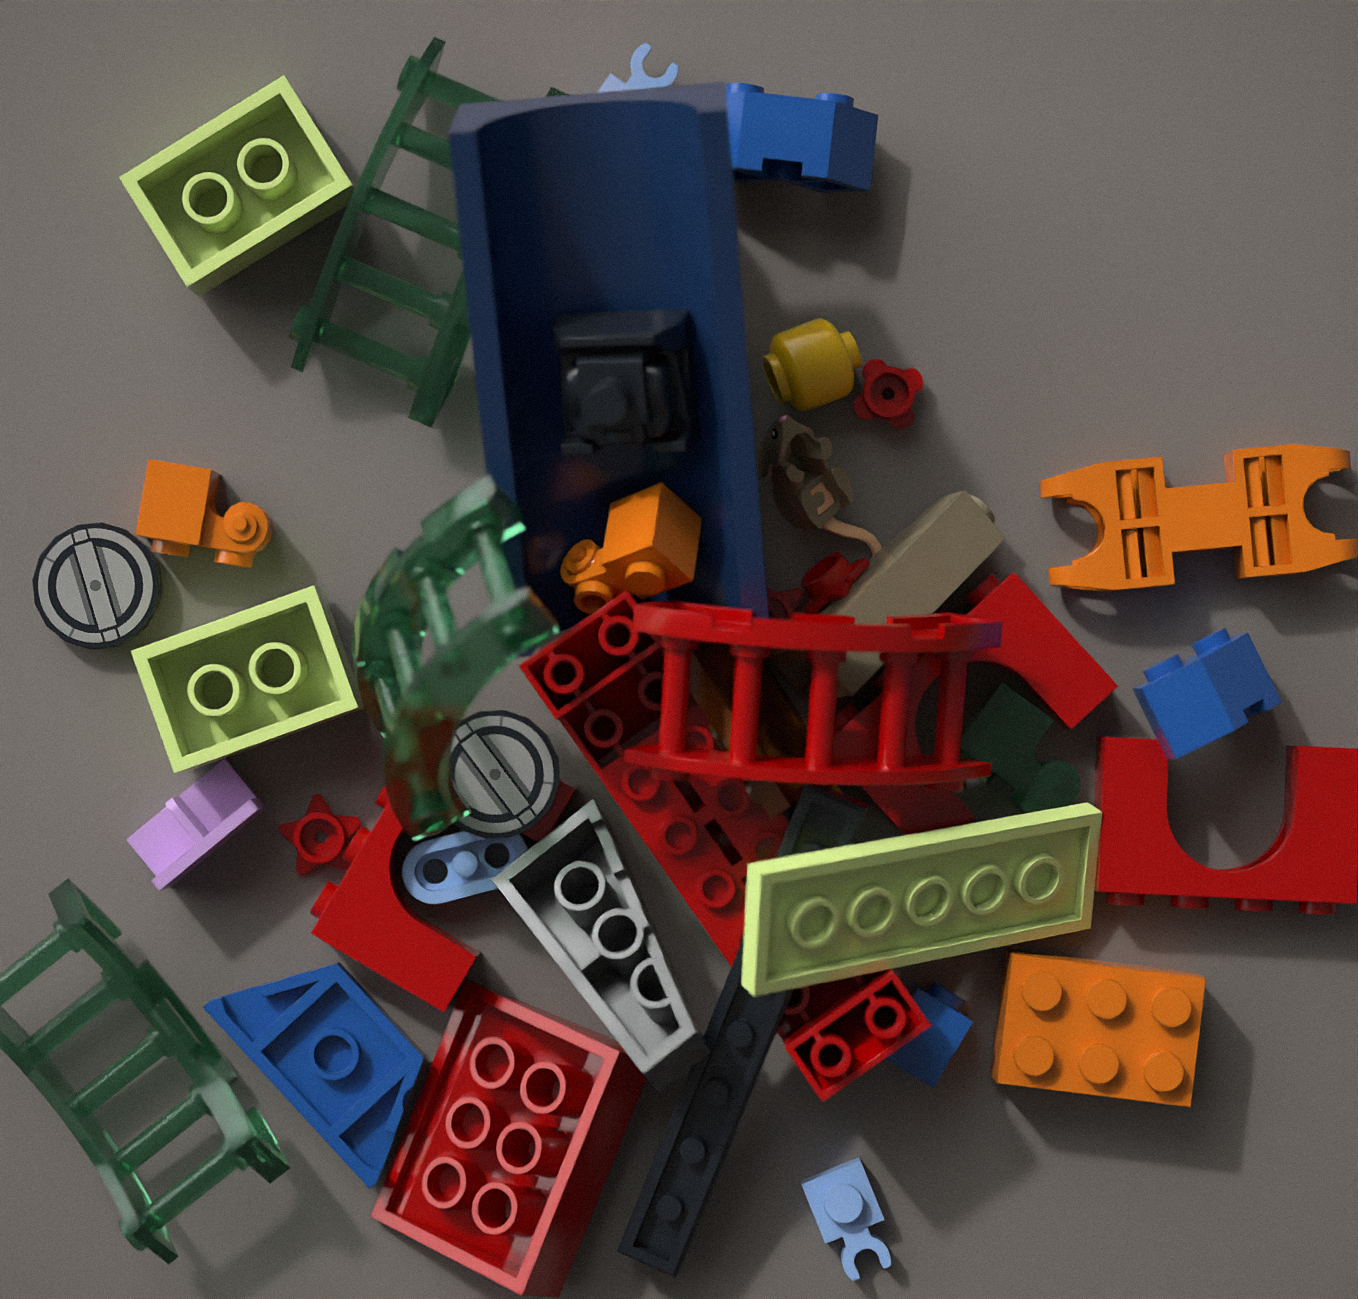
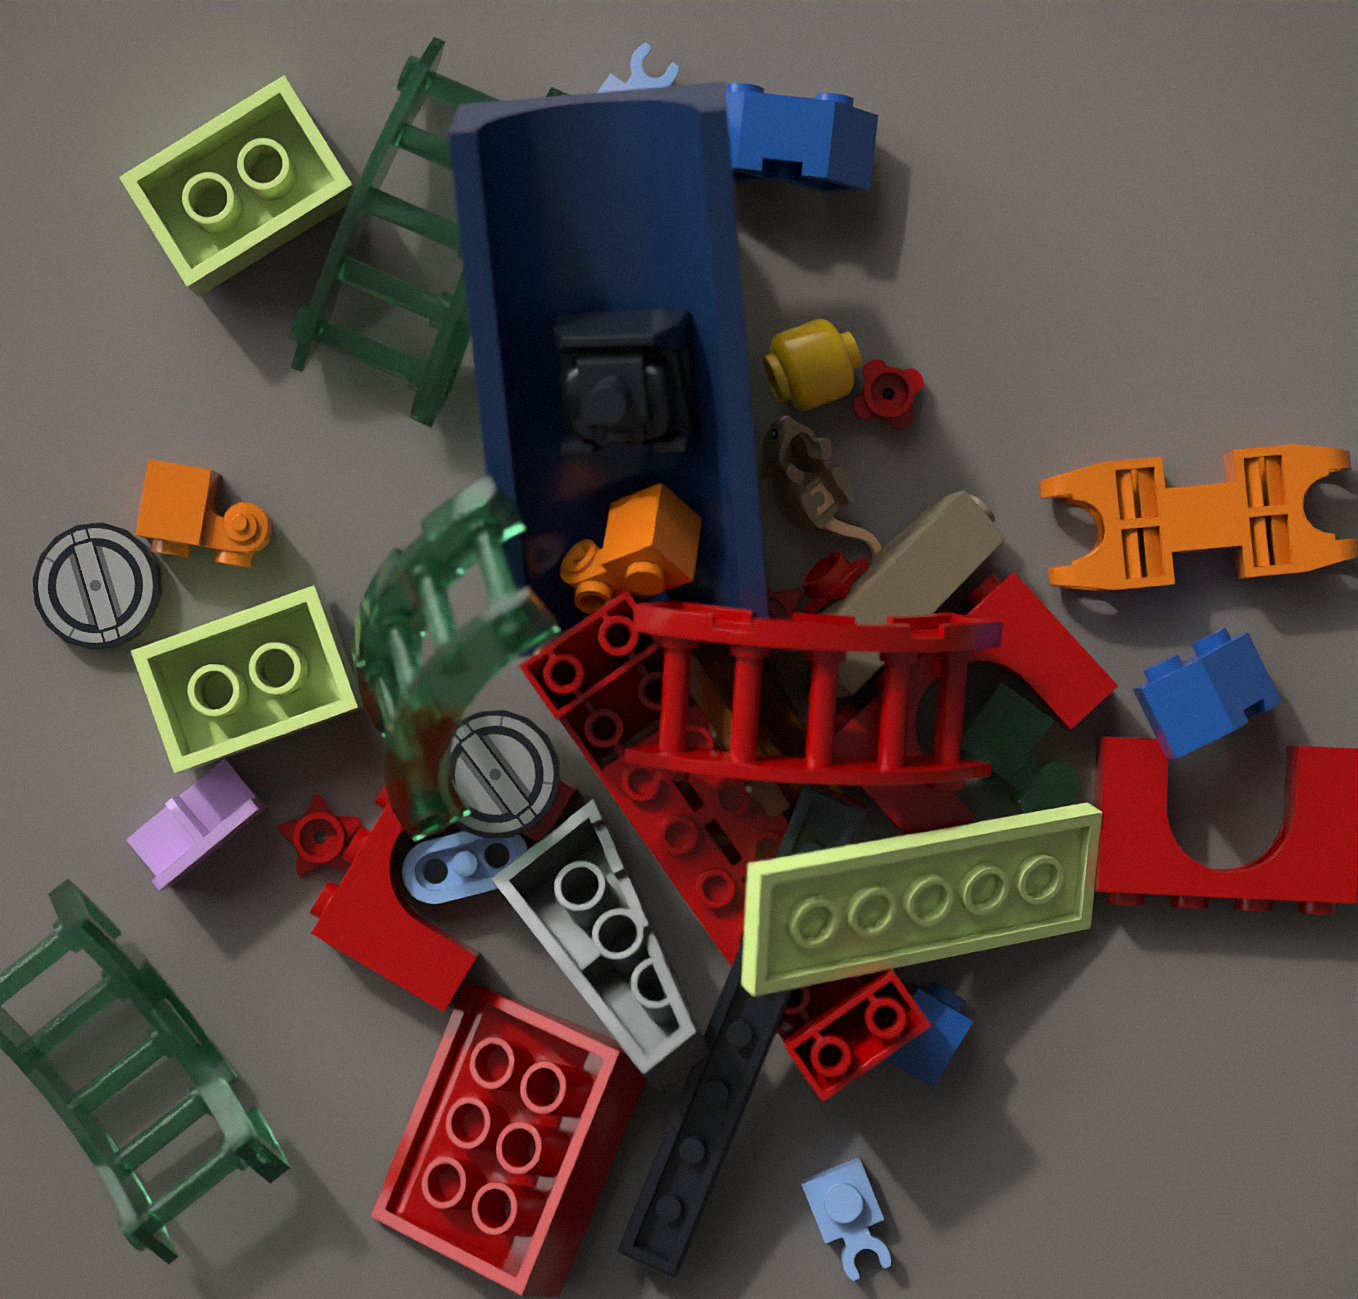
(329, 1057): blue wing -> none
(1097, 1027): orange brick -> none

